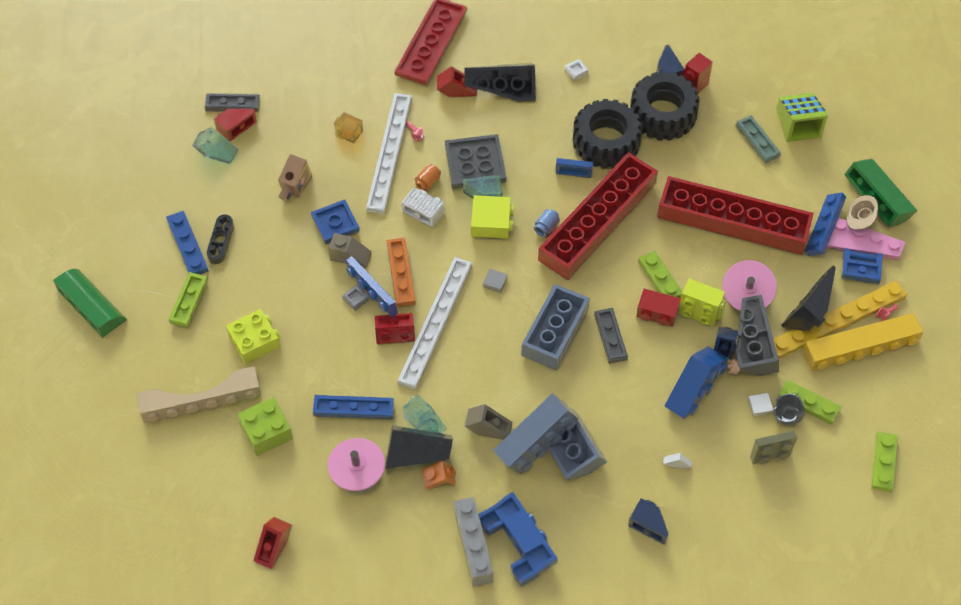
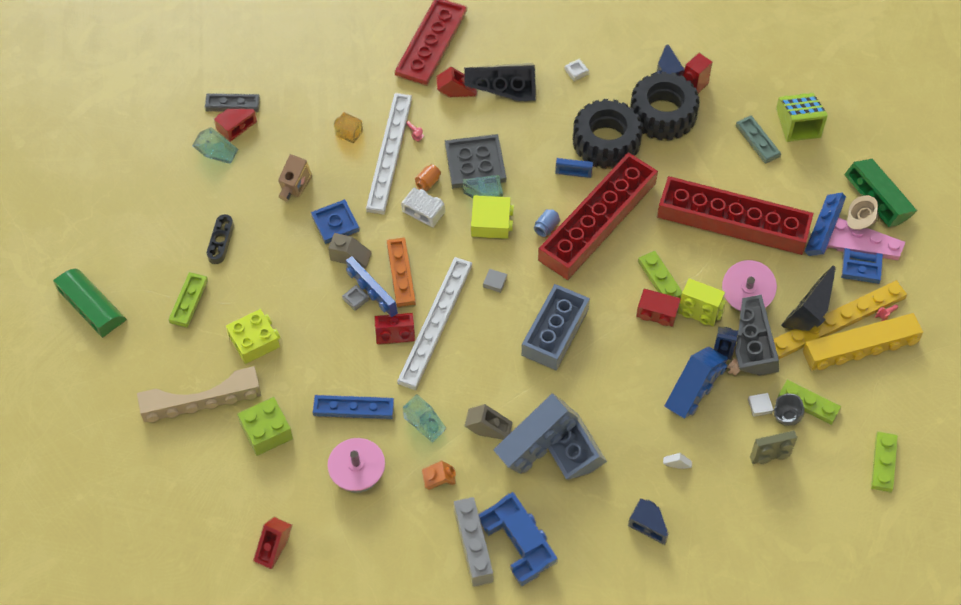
(187, 243): blue plate -> none
(416, 446): black wedge -> none
(610, 335): dark grey tile -> none

